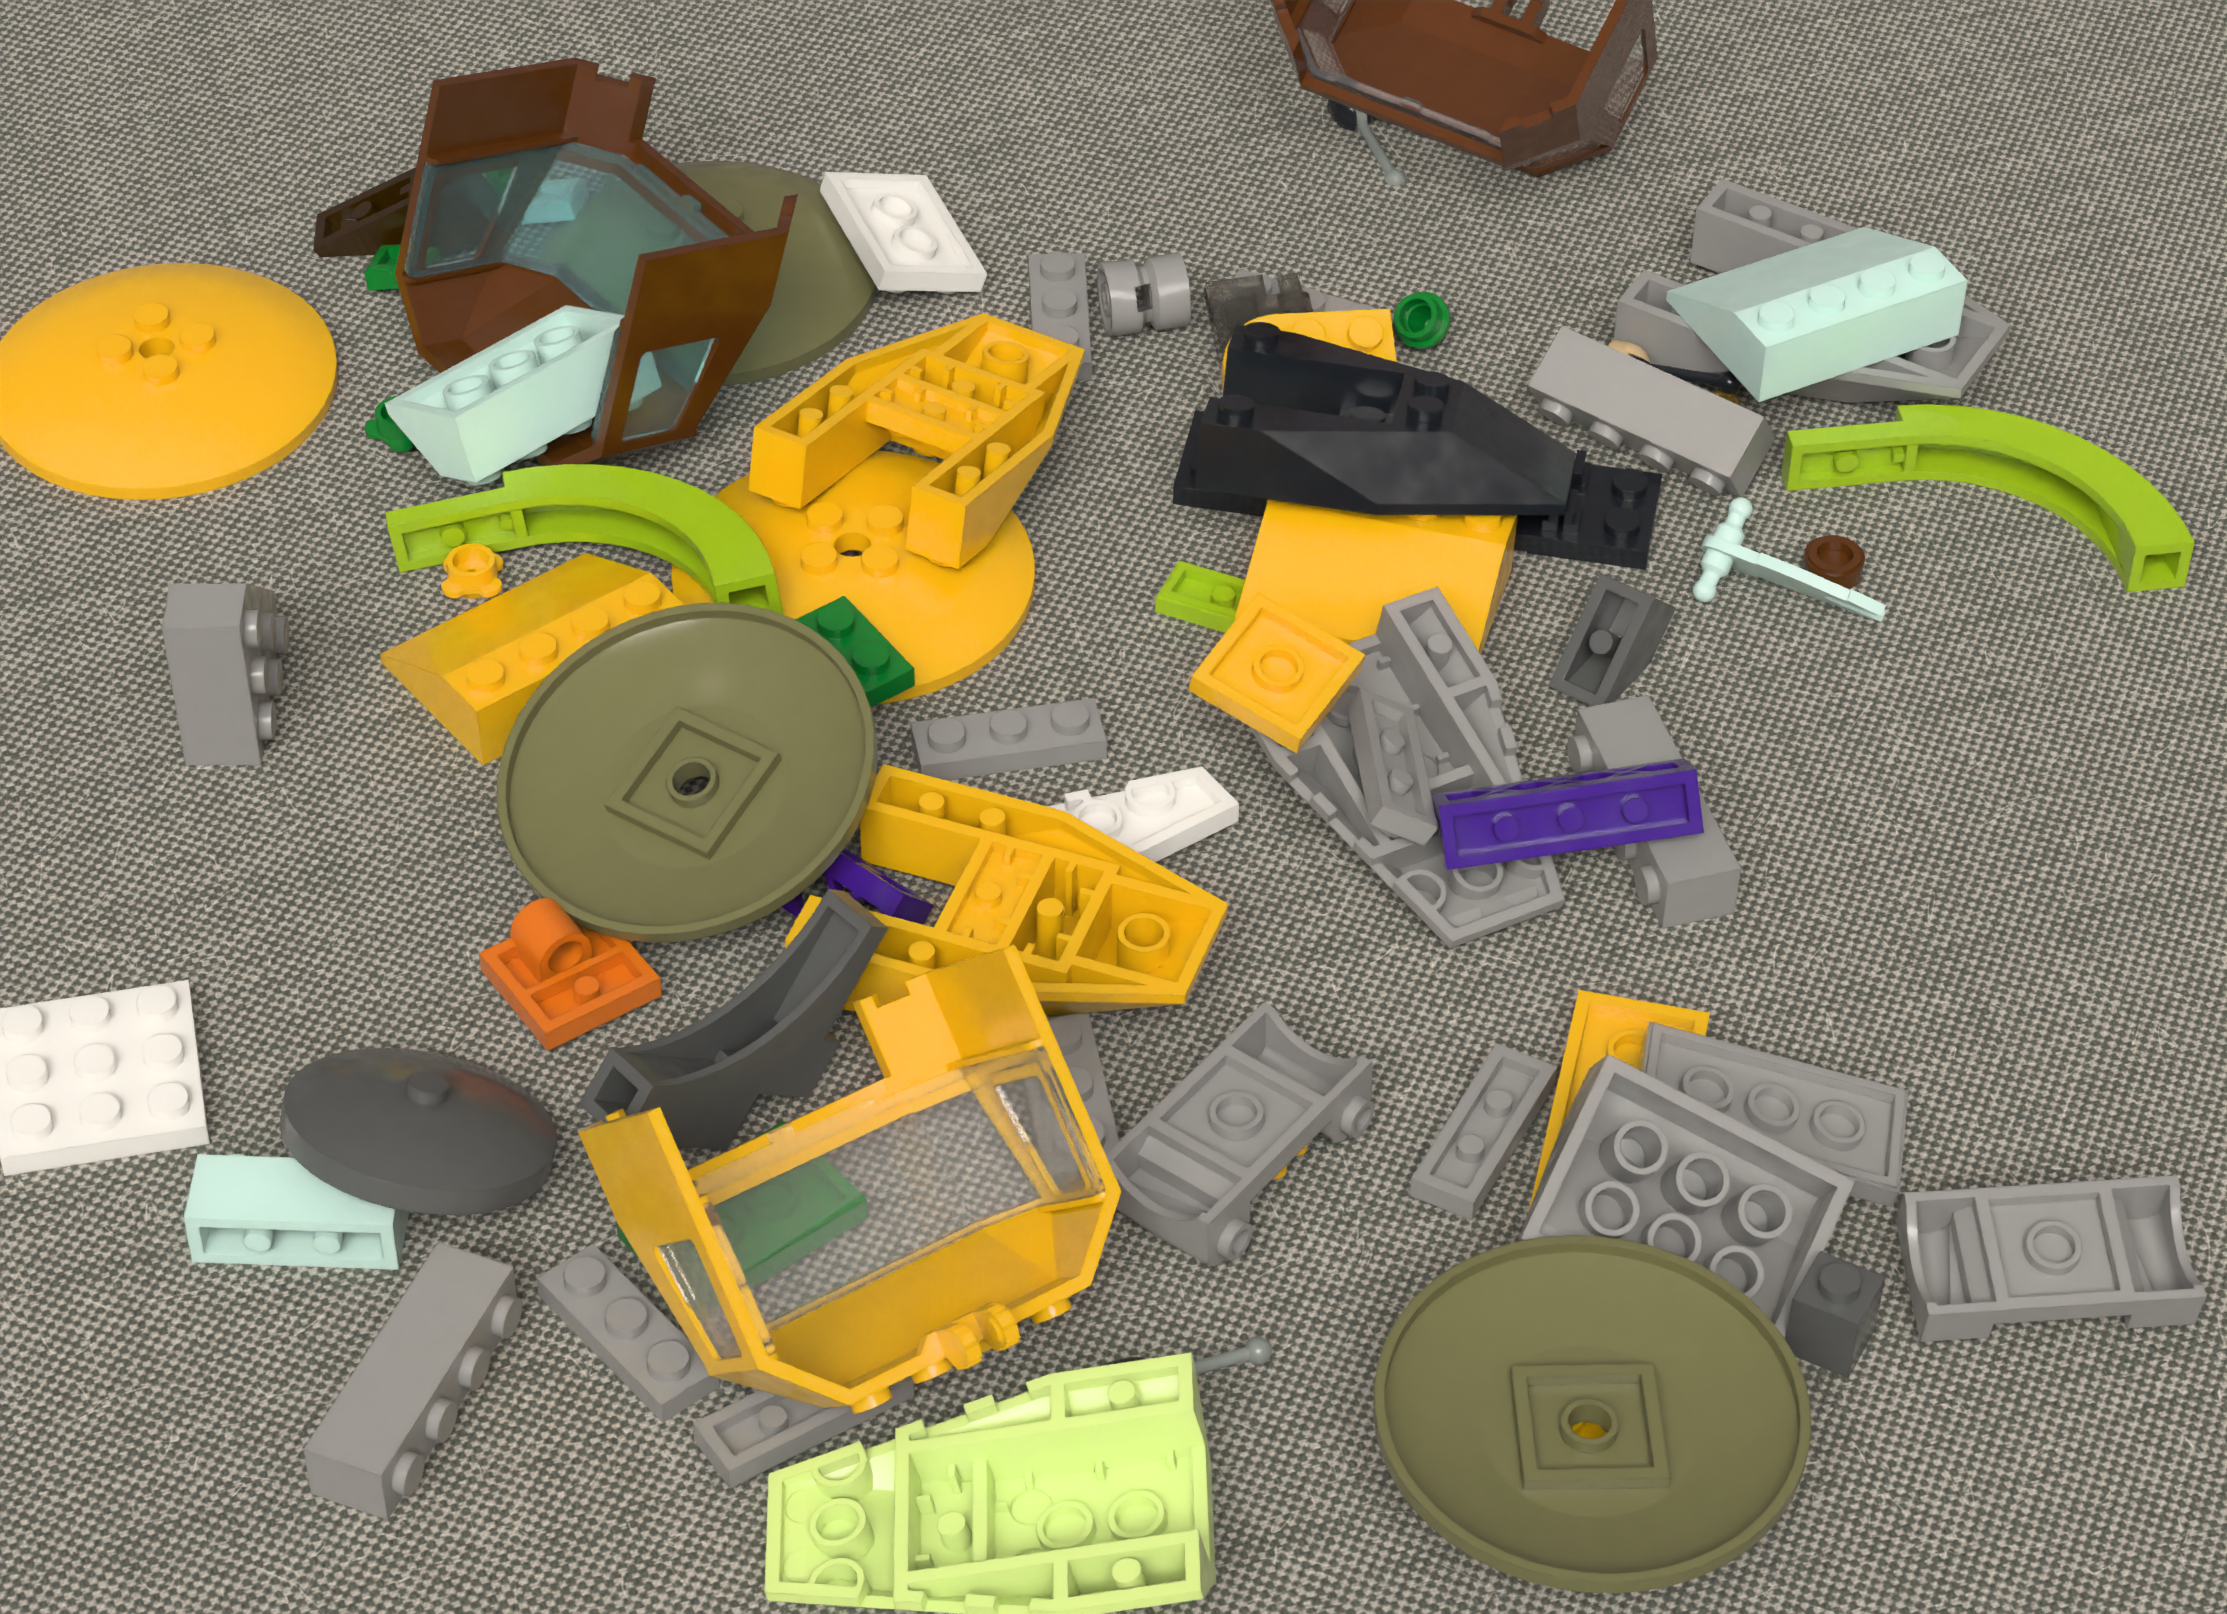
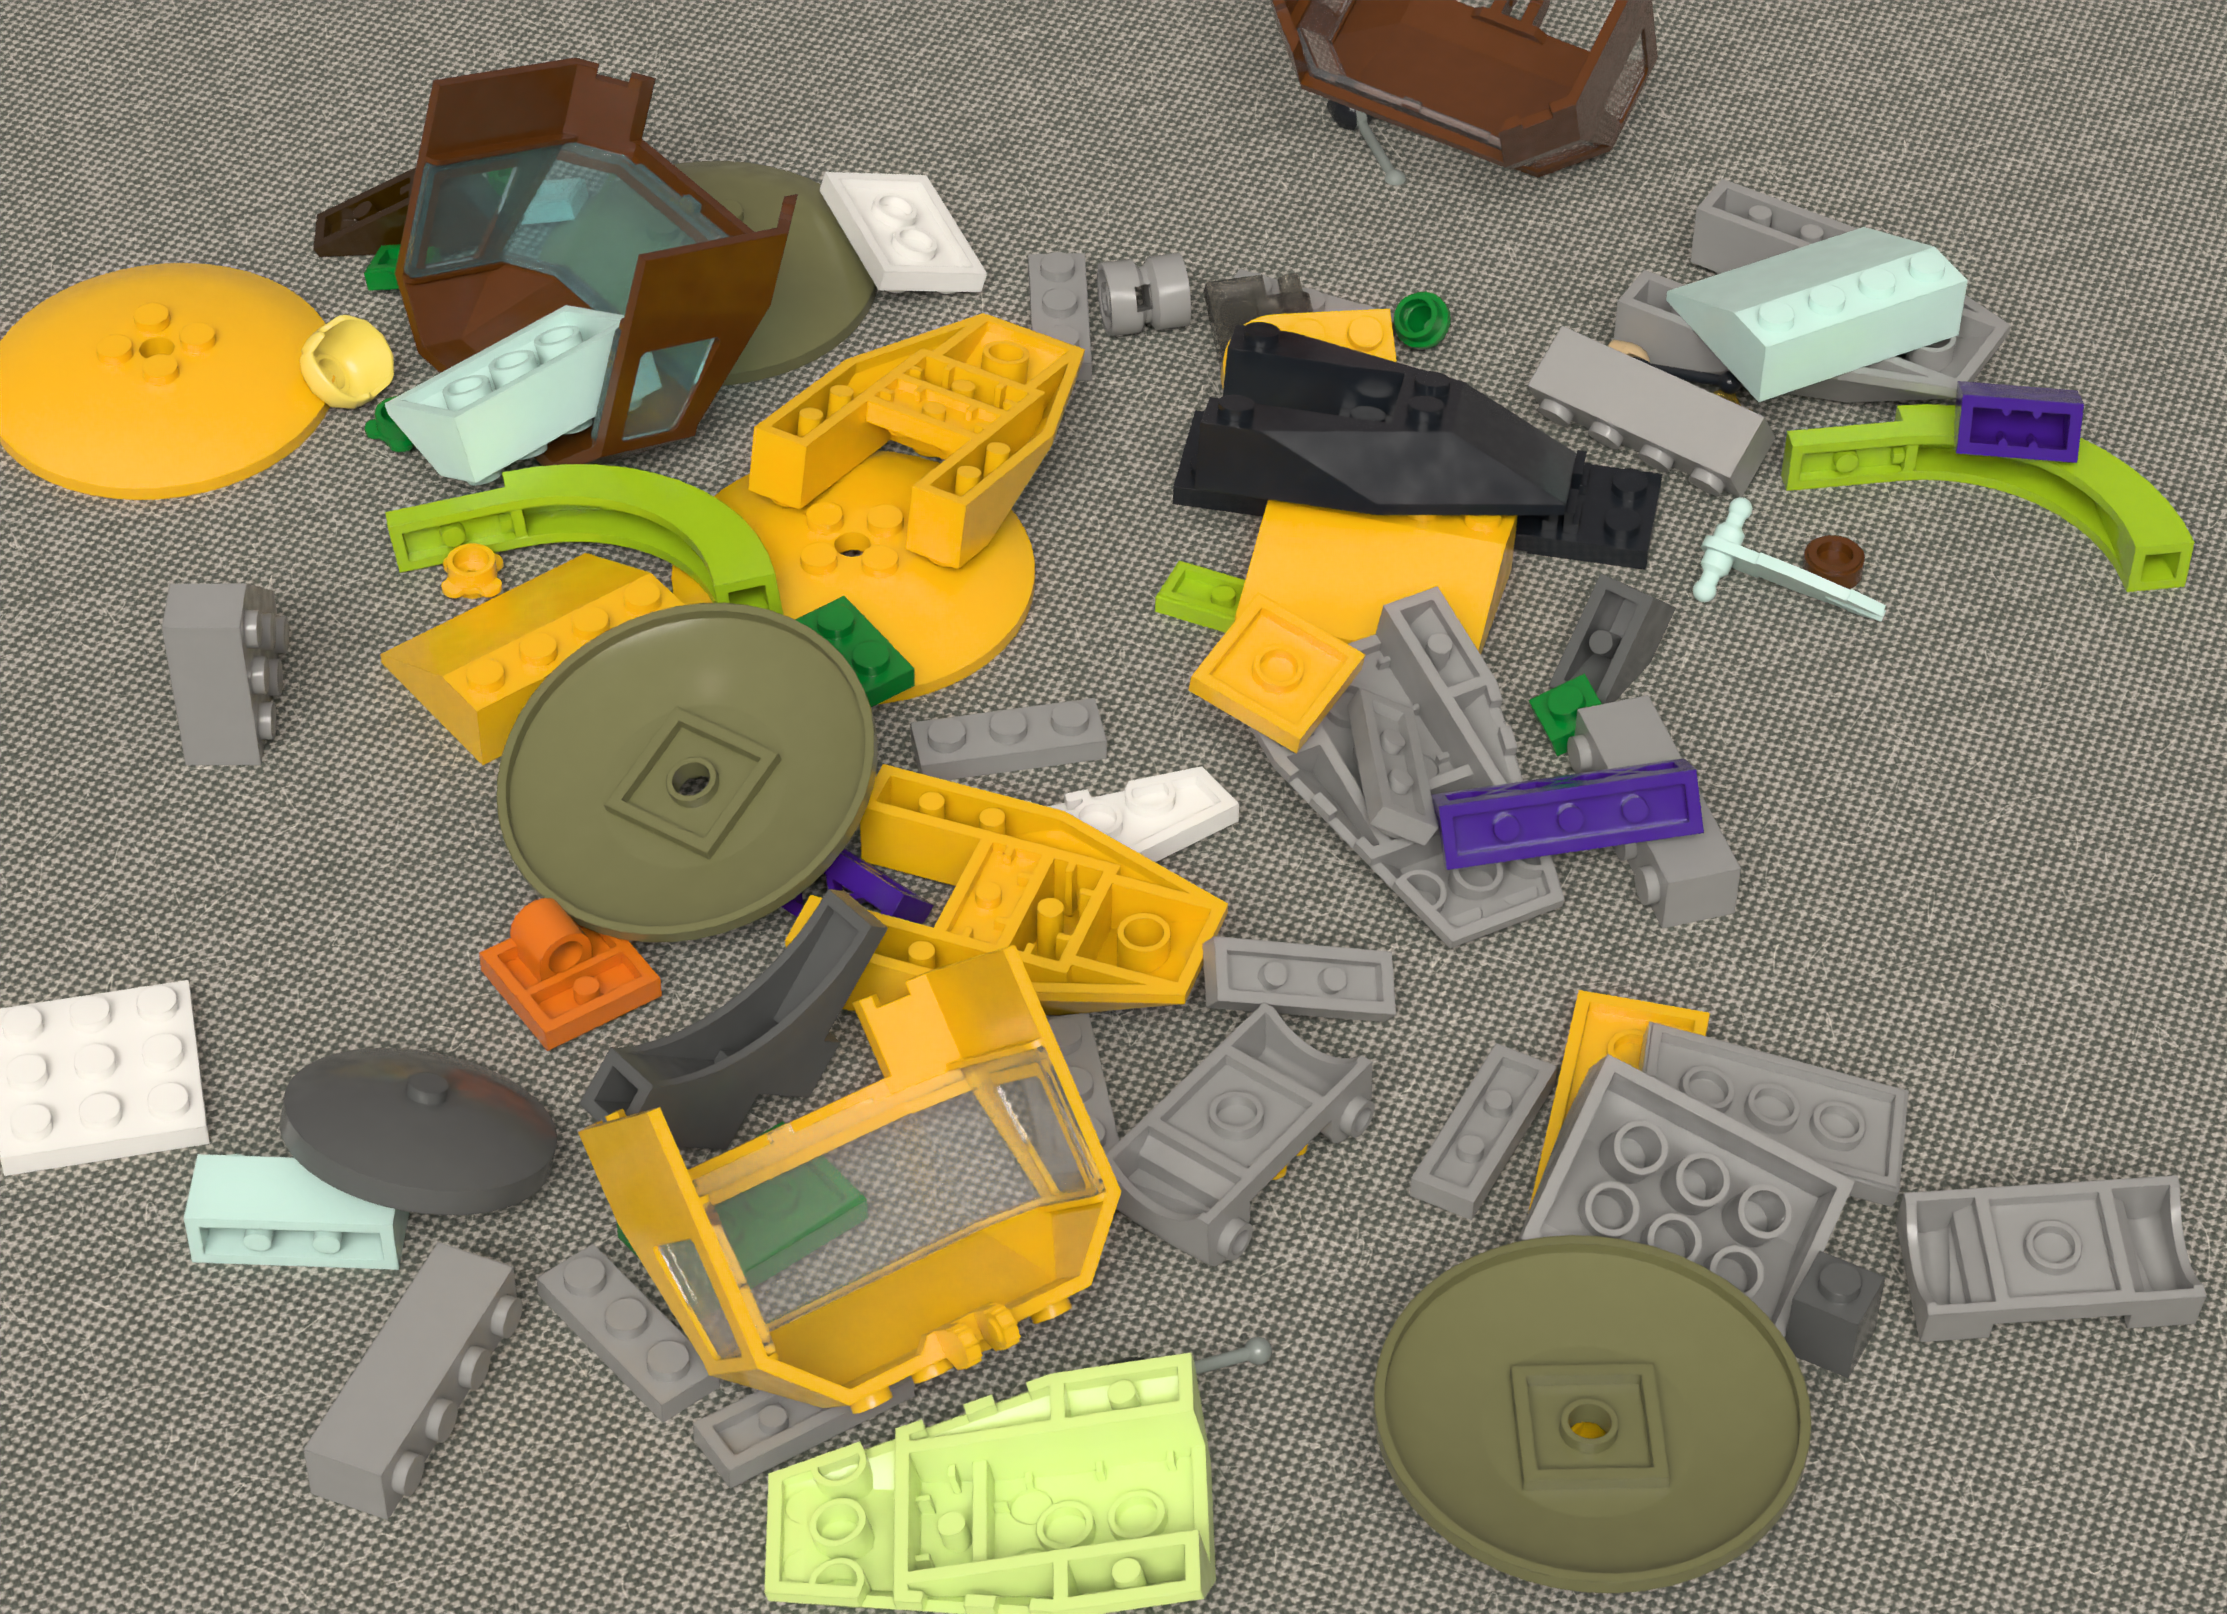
(354, 355): none -> light yellow hair
(1299, 979): none -> light grey plate
(1558, 710): none -> green plate
(2018, 421): none -> dark purple brick

